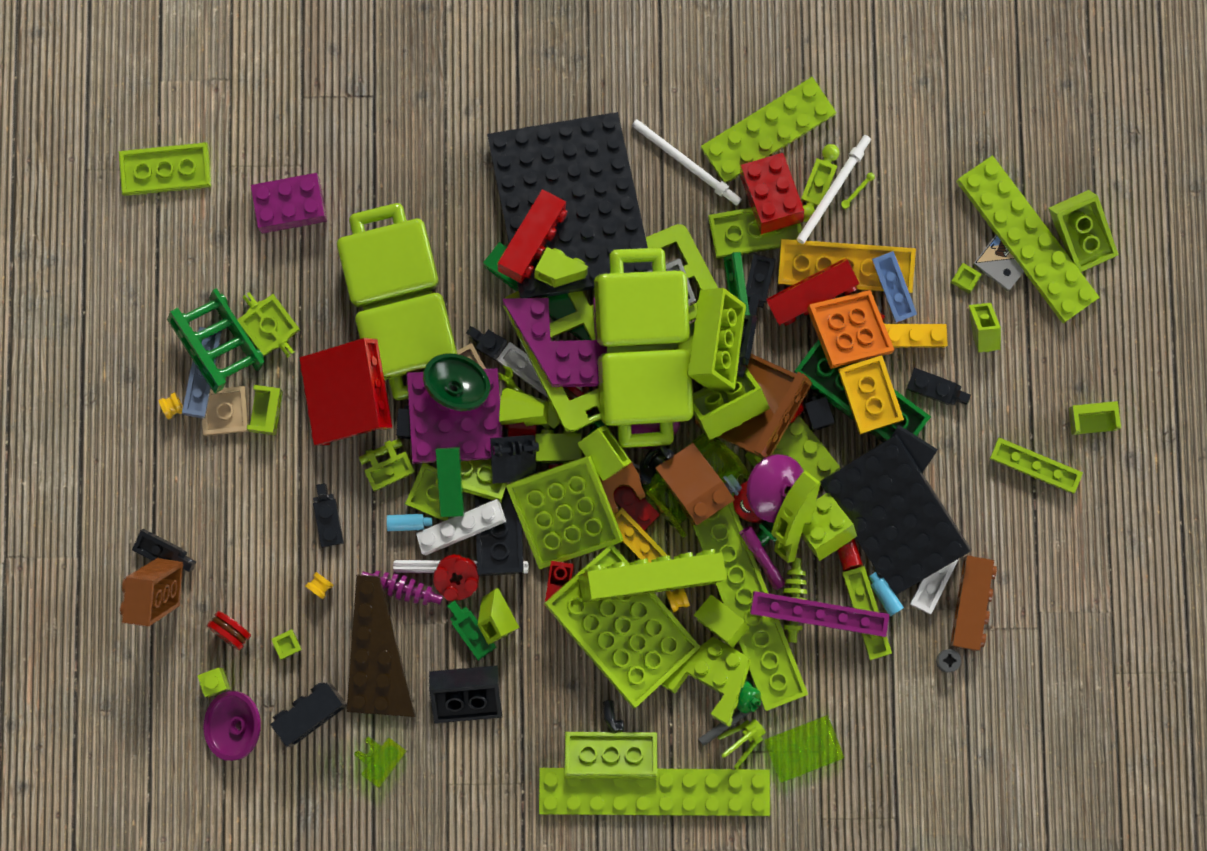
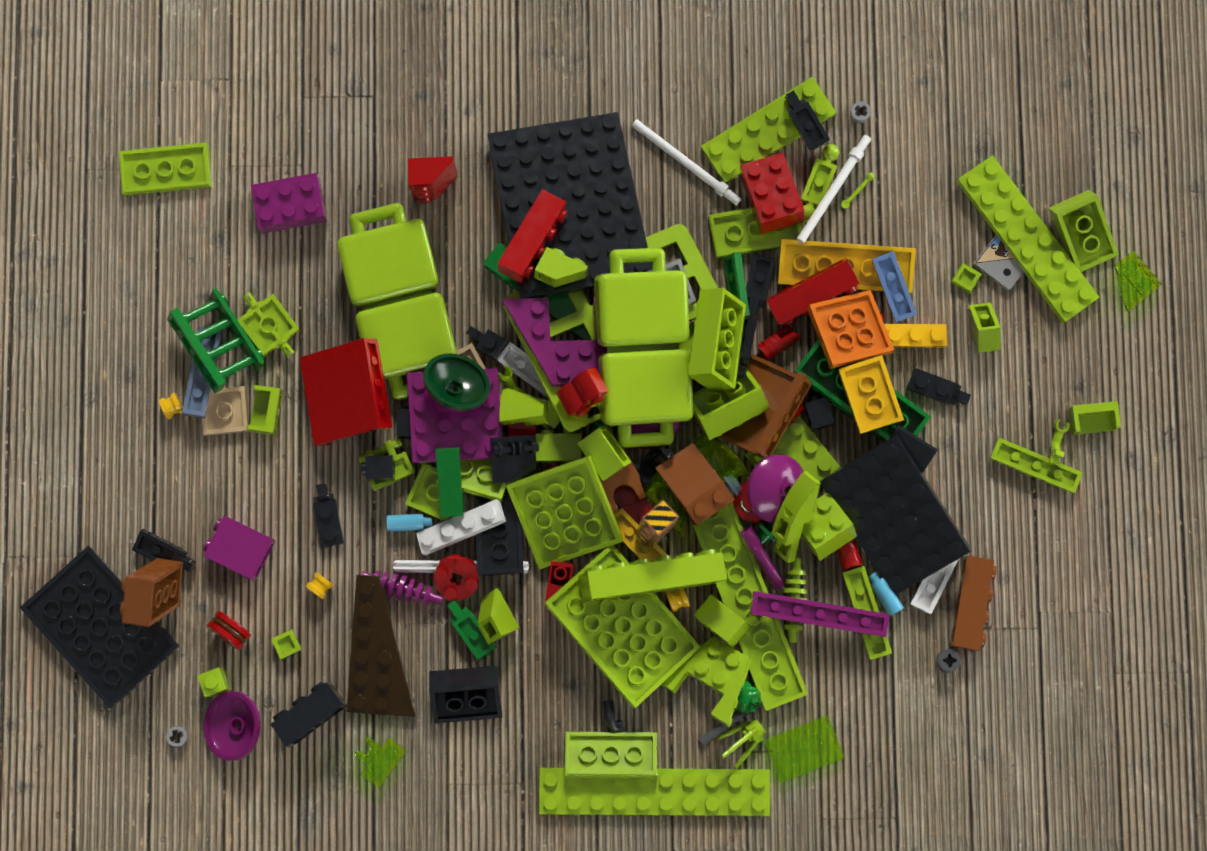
(84, 623): none -> black plate
(170, 733): none -> light grey bush
(238, 547): none -> magenta brick
(379, 468): none -> black brick
(430, 177): none -> red slope
(582, 392): none -> red brick
(656, 524): none -> brick
(777, 343): none -> red hinge
(806, 122): none -> black hinge
(859, 105): none -> light grey bush
(1056, 441): none -> lime arm
(1135, 280): none -> clear neon green wing

